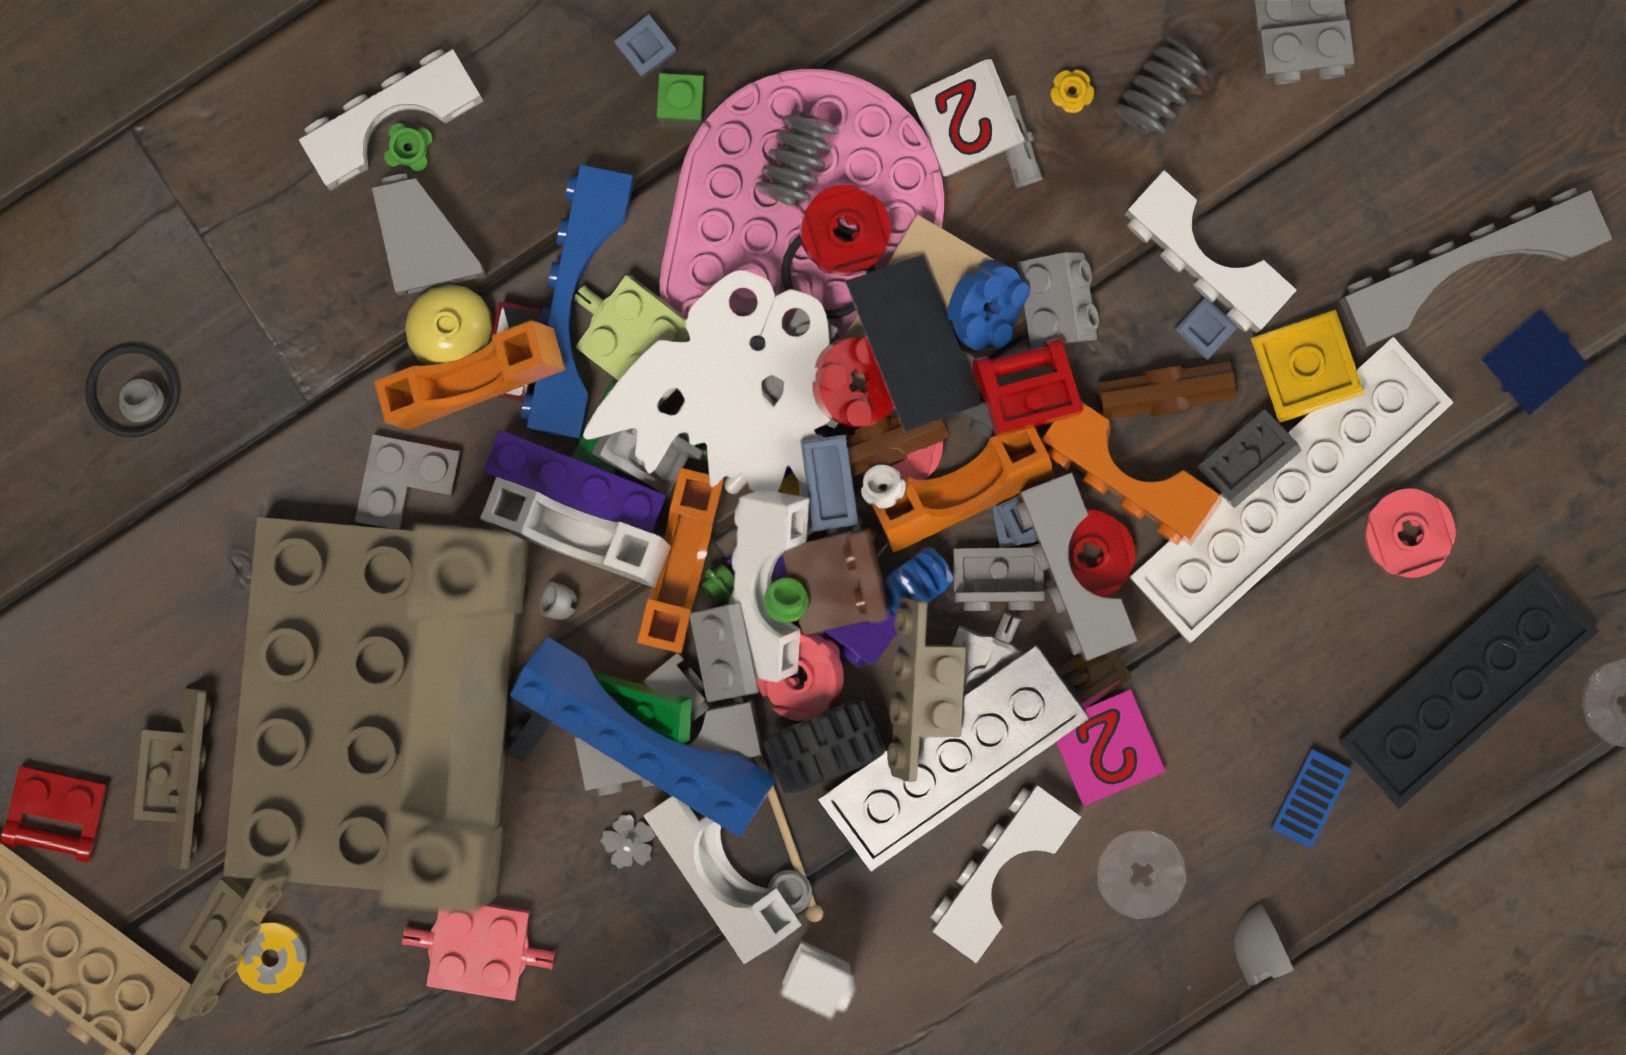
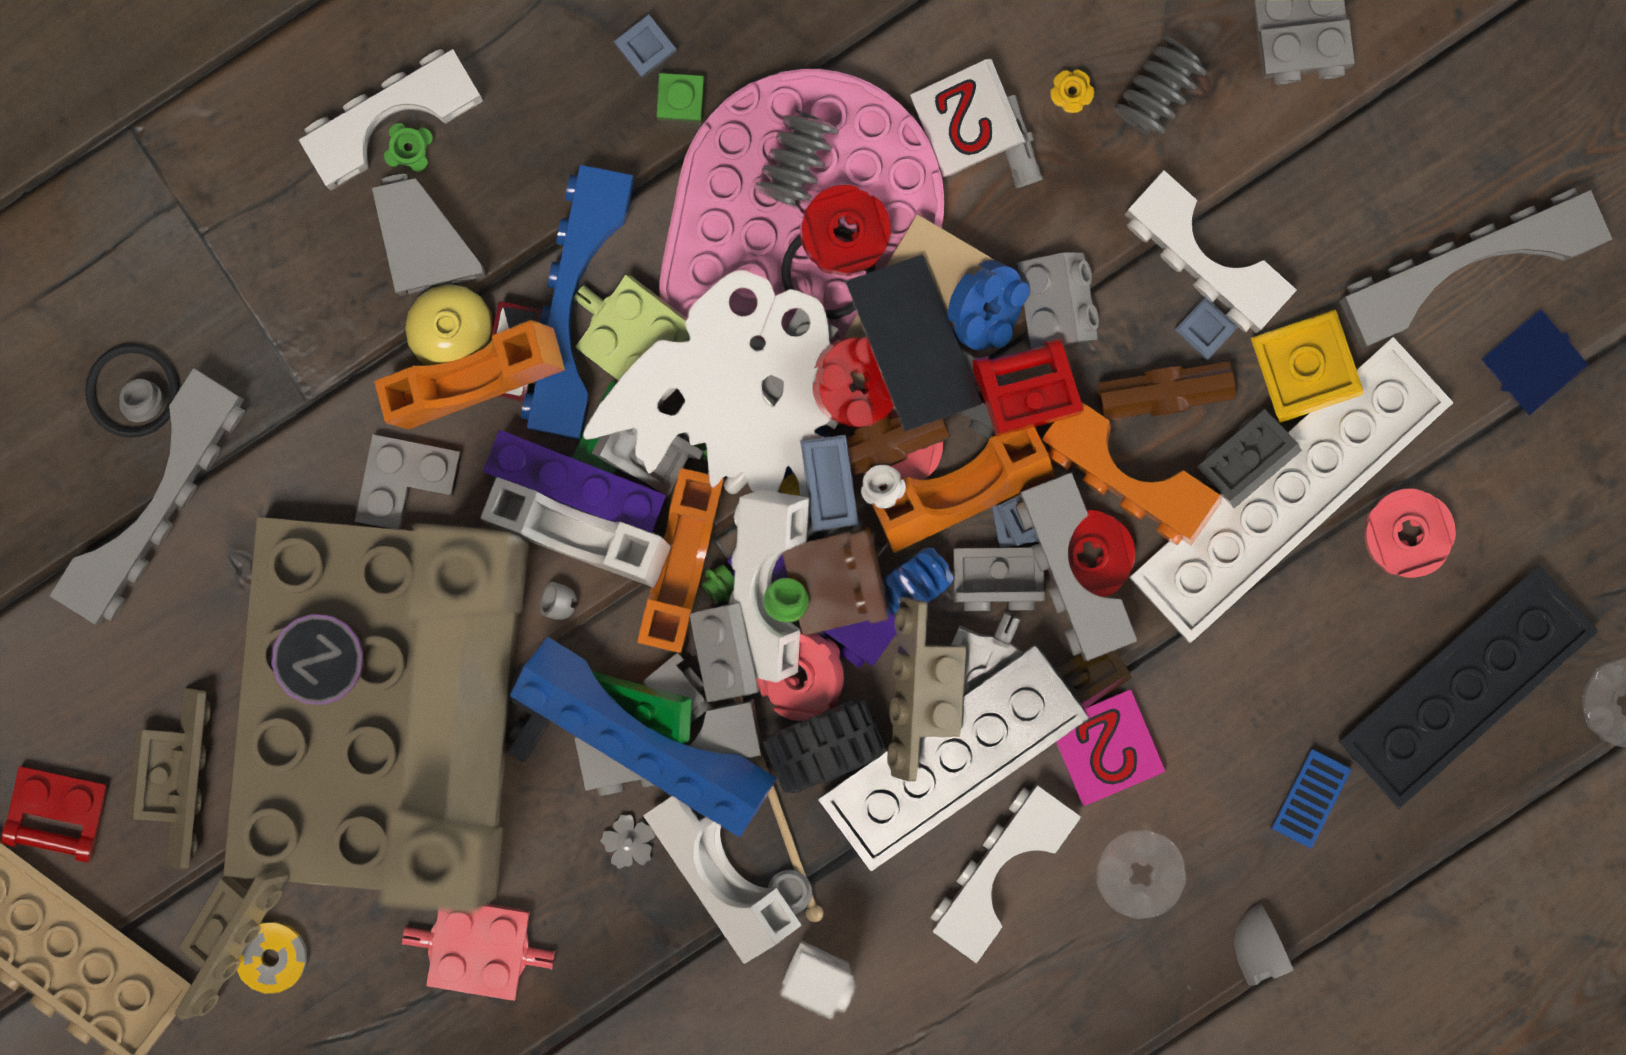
(198, 420): none -> light grey arch
(317, 659): none -> black tile

